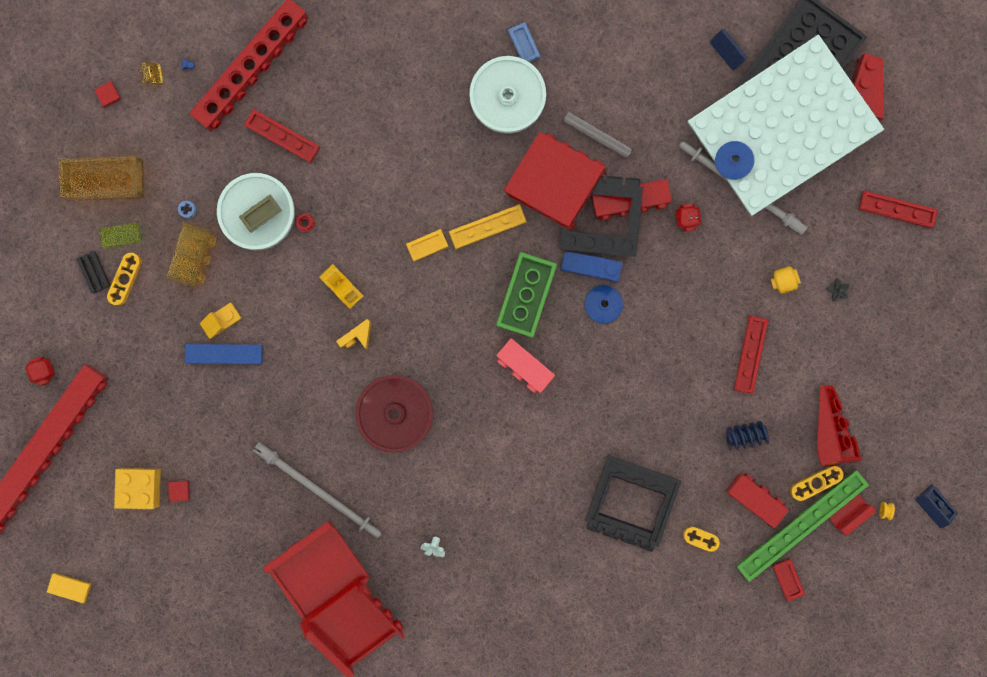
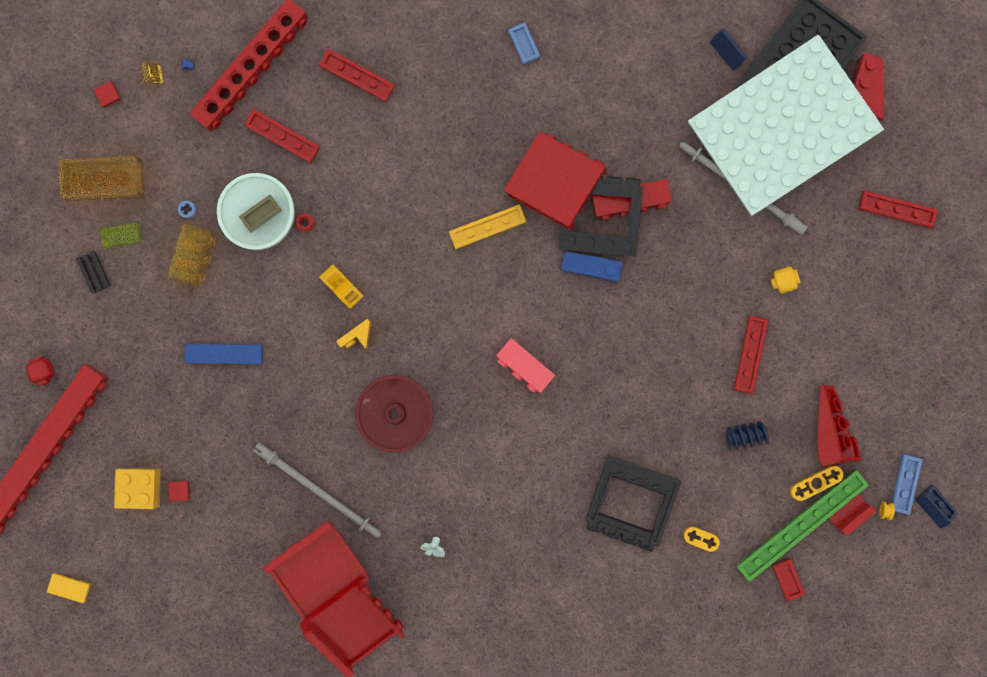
(124, 264): yellow beam -> none
(221, 320): yellow slope -> none
(357, 75): none -> red plate
(427, 245): yellow tile -> none
(507, 94): light aqua dish -> none
(526, 295): bright green brick -> none
(597, 135): light grey axle -> none
(599, 313): blue dish -> none
(688, 217): red head -> none
(731, 169): blue dish -> none
(757, 500): red brick -> none
(838, 290): pearl dark grey plant -> none
(906, 483): none -> medium blue tile

